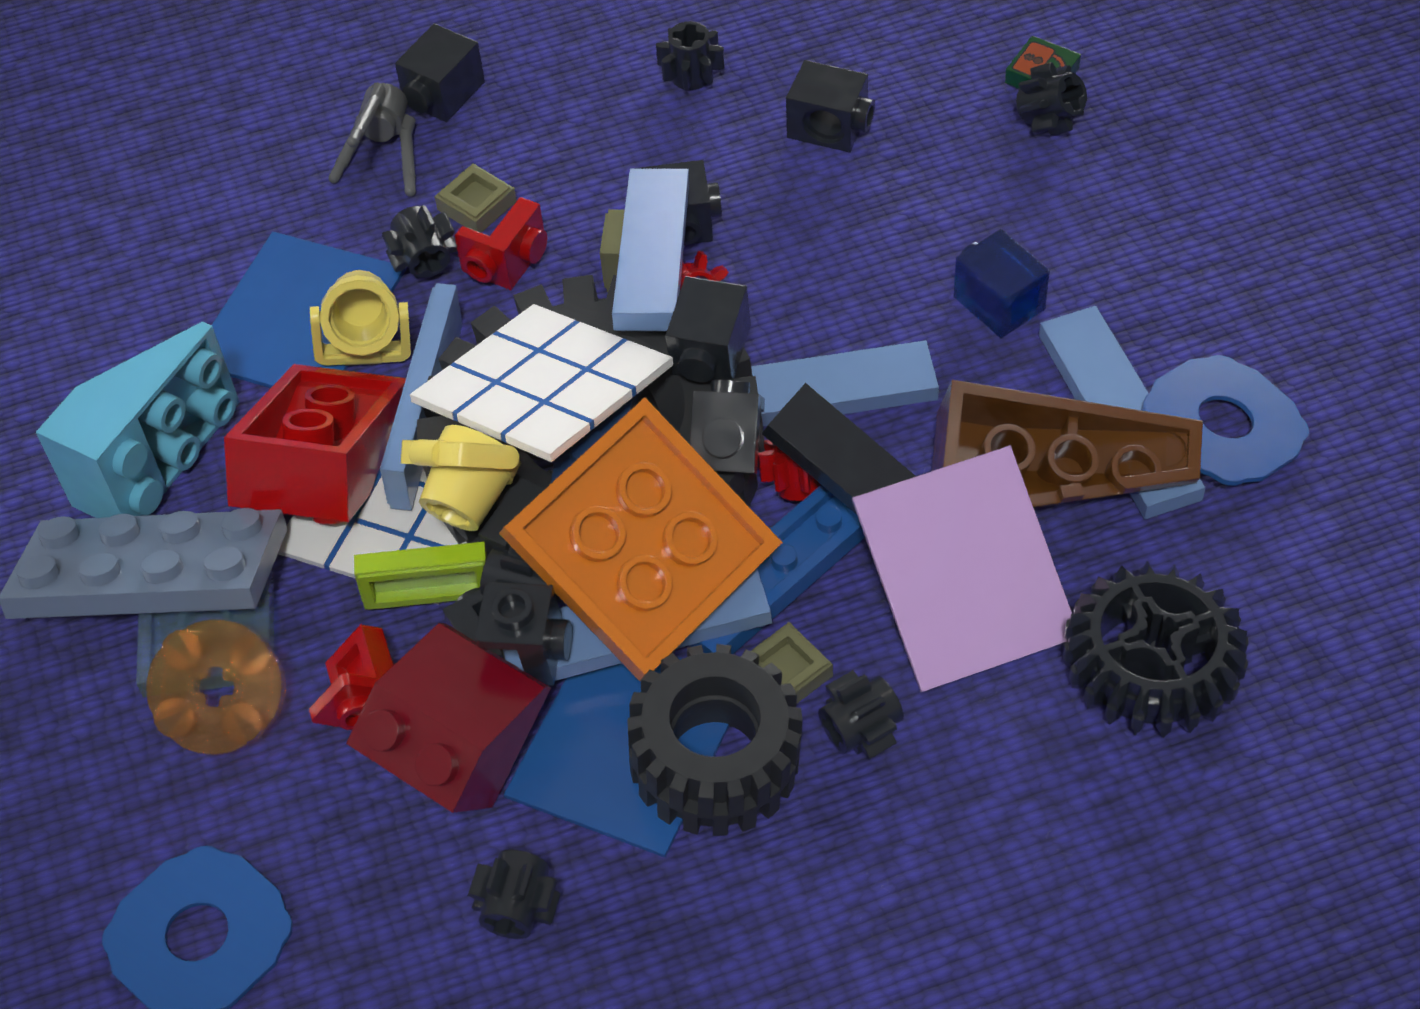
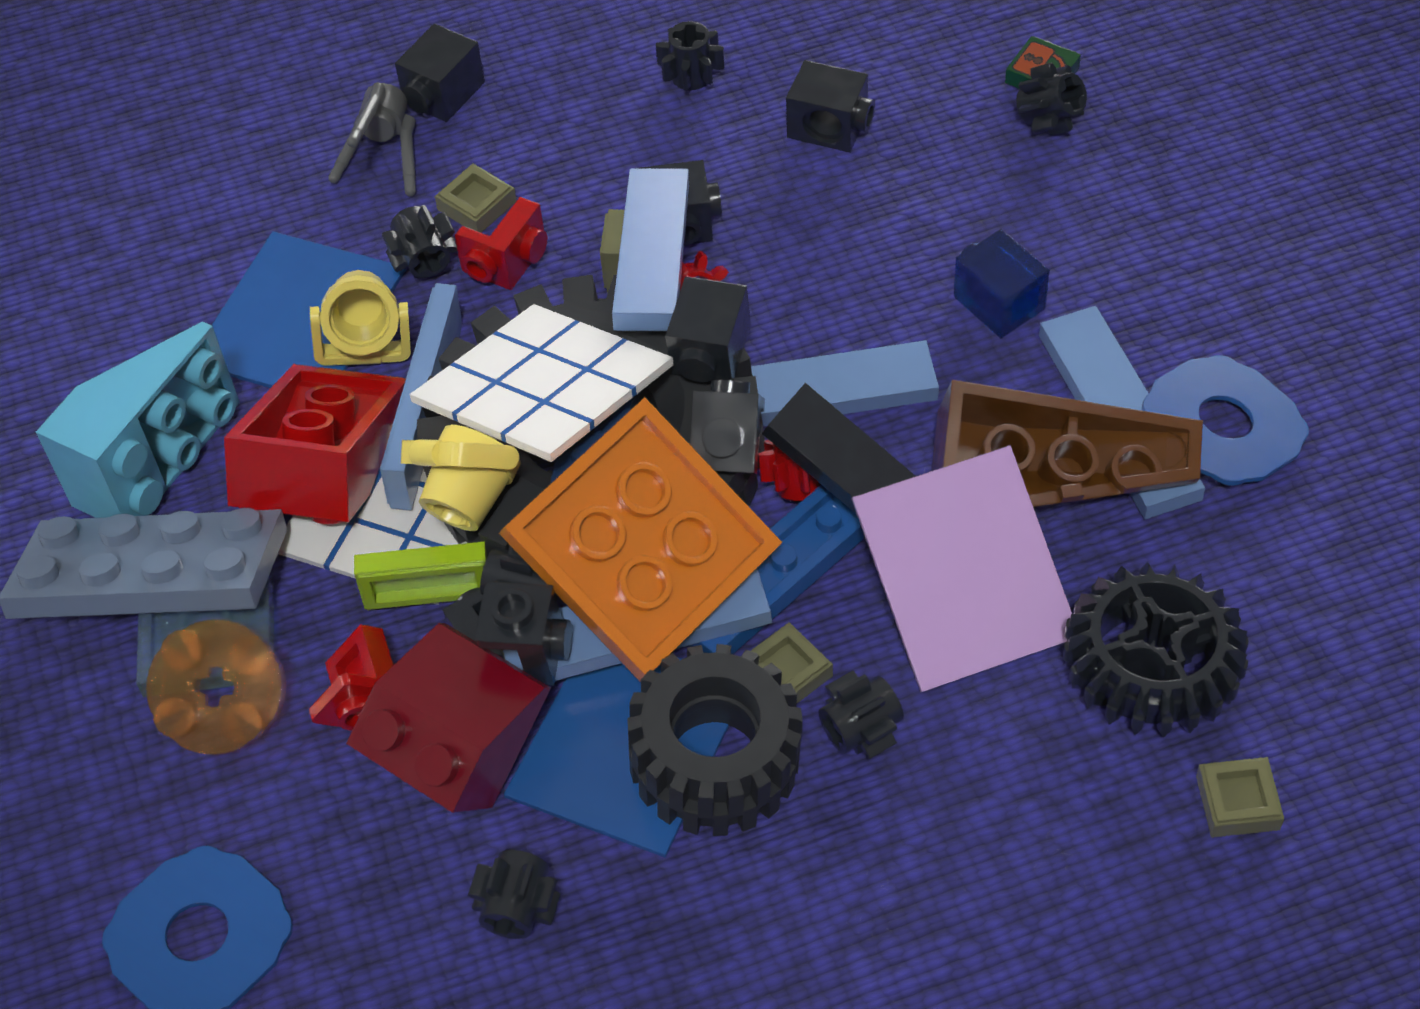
(1239, 797): none -> olive tile

